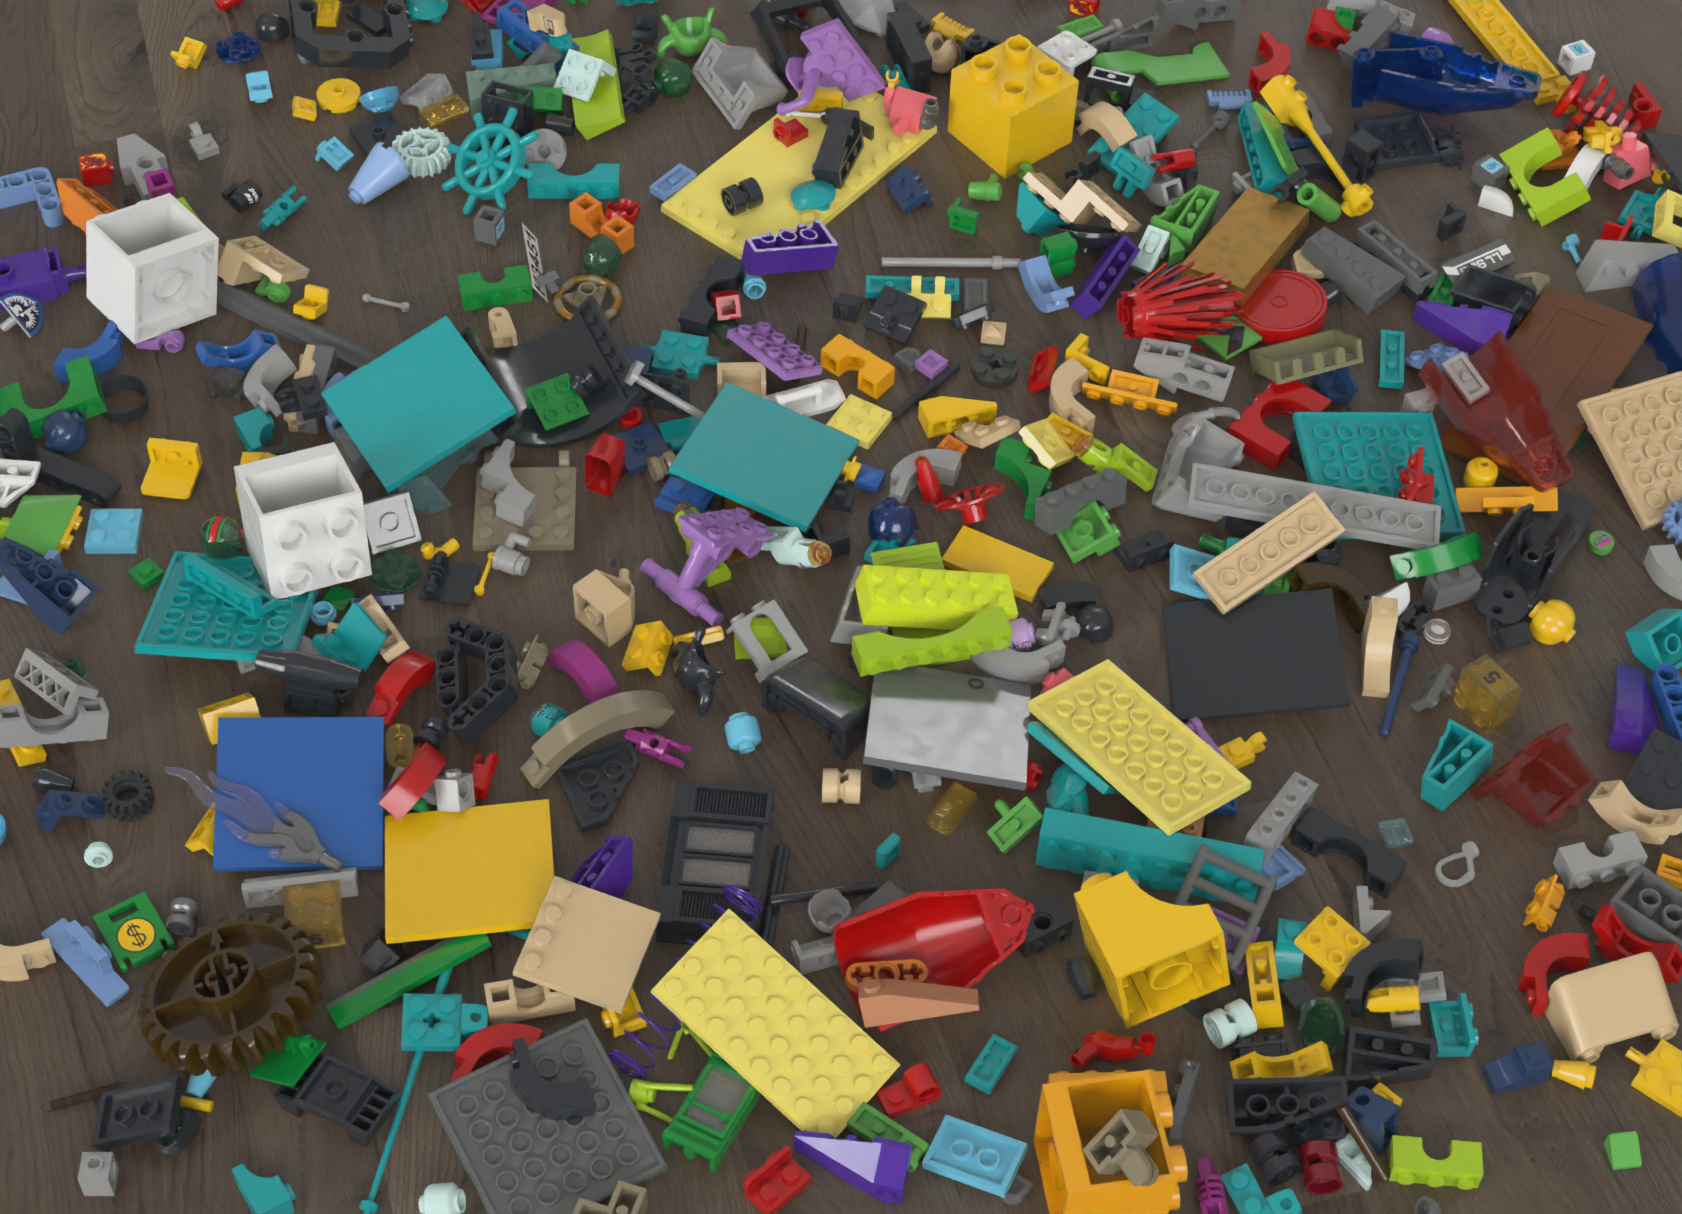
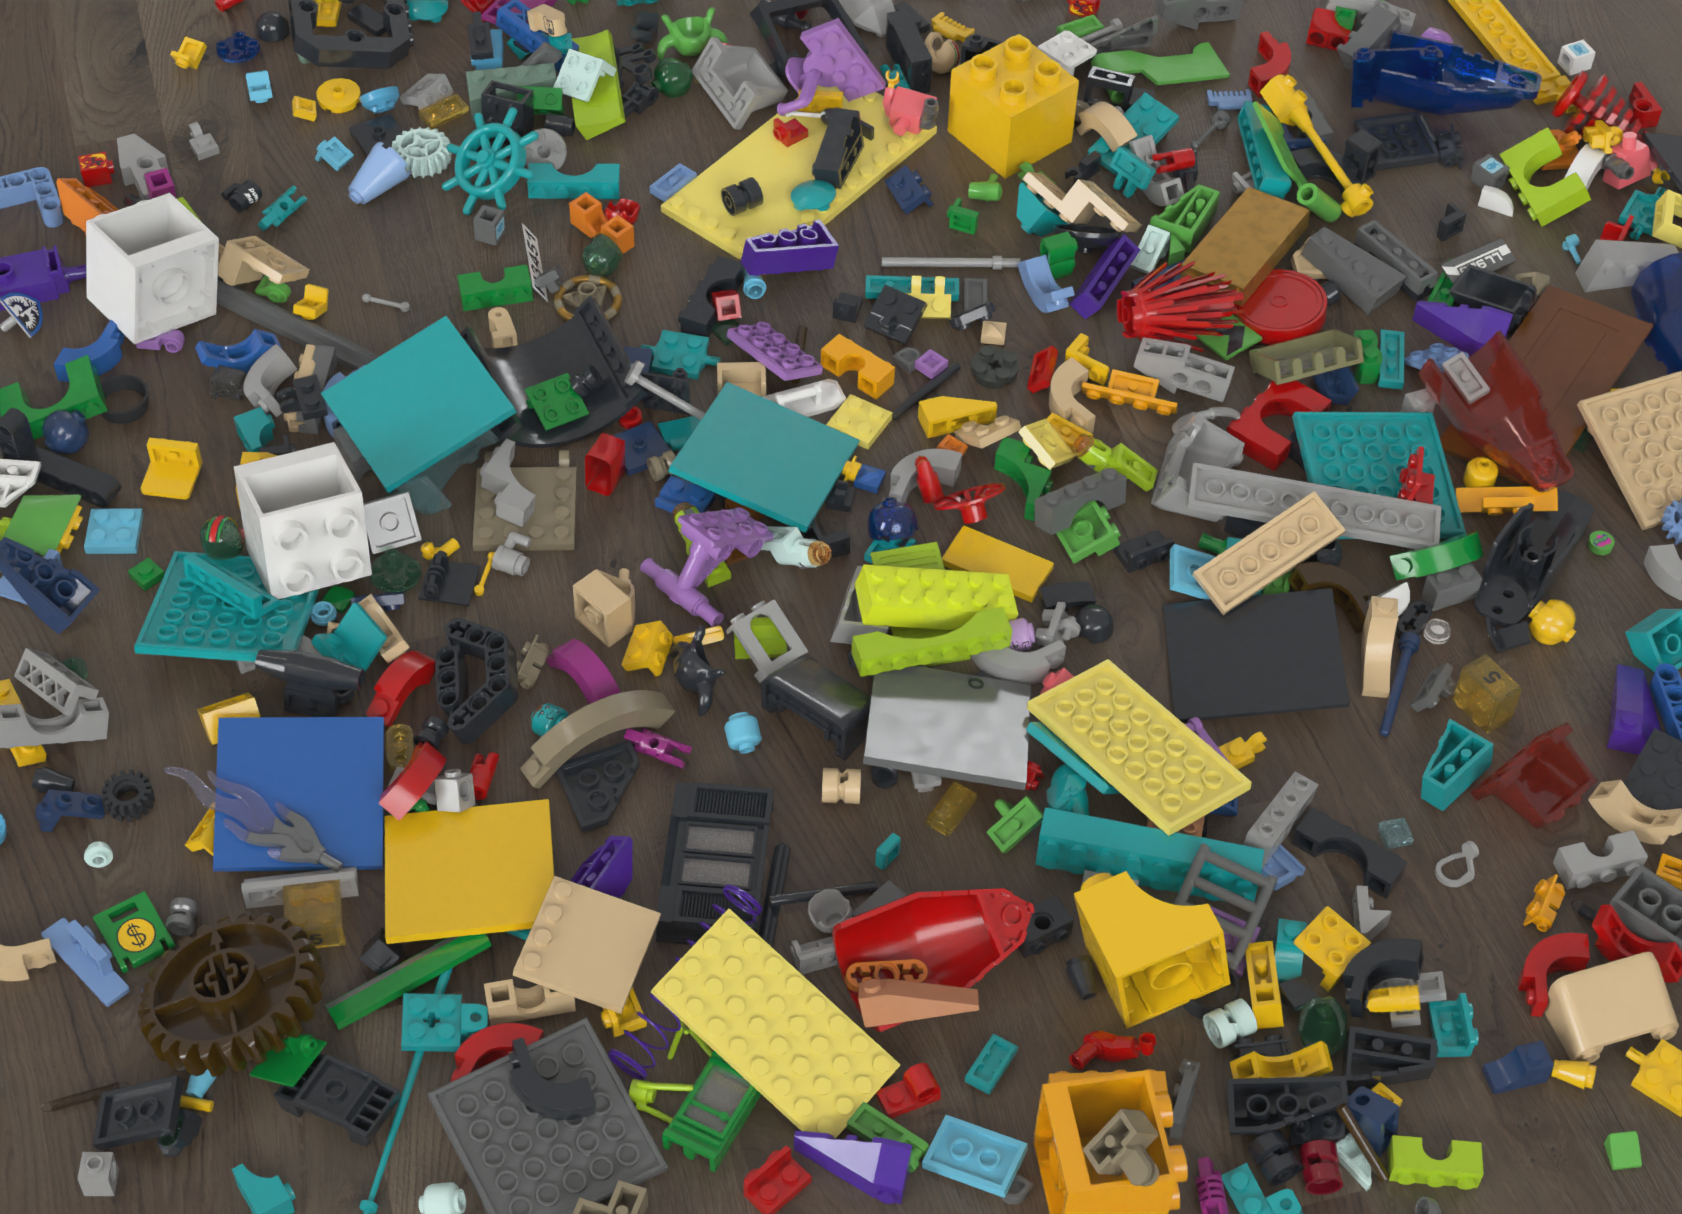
(1292, 182): black plate -> none
(1368, 371): none -> green brick

